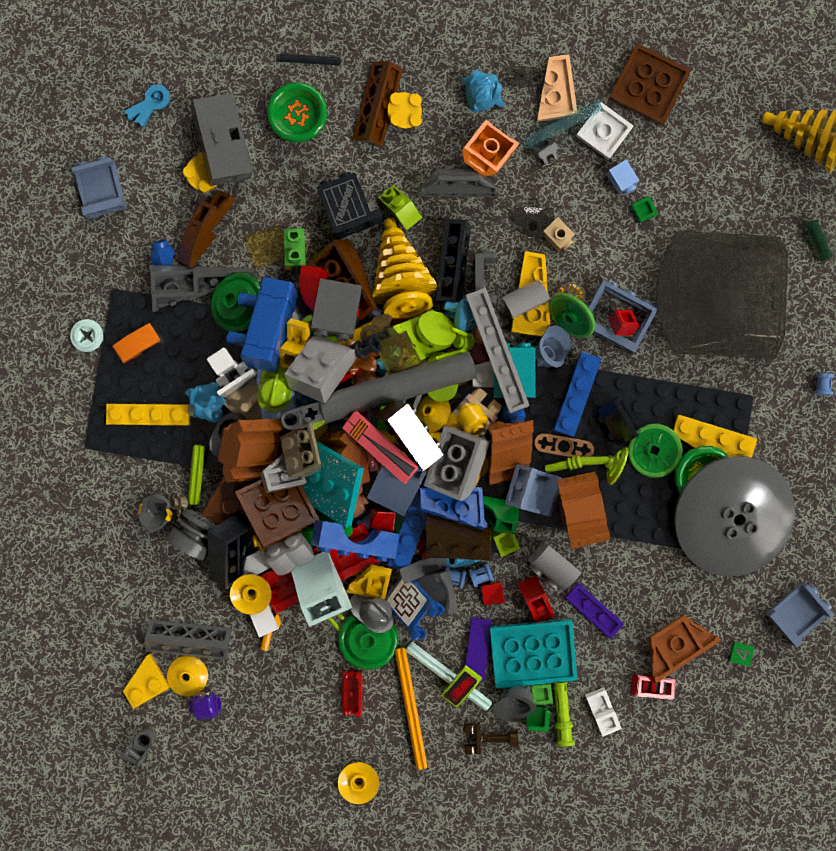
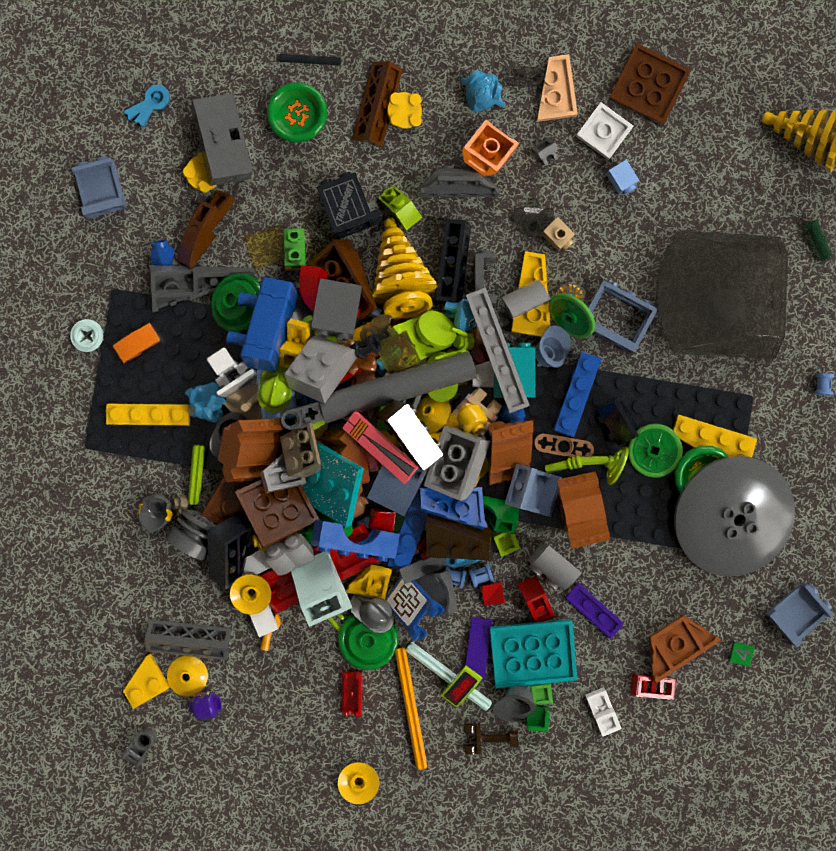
(563, 722): lime pin -> none
(564, 123): clear light blue axle -> none
(623, 322): red slope -> none
(644, 209): green tile -> none

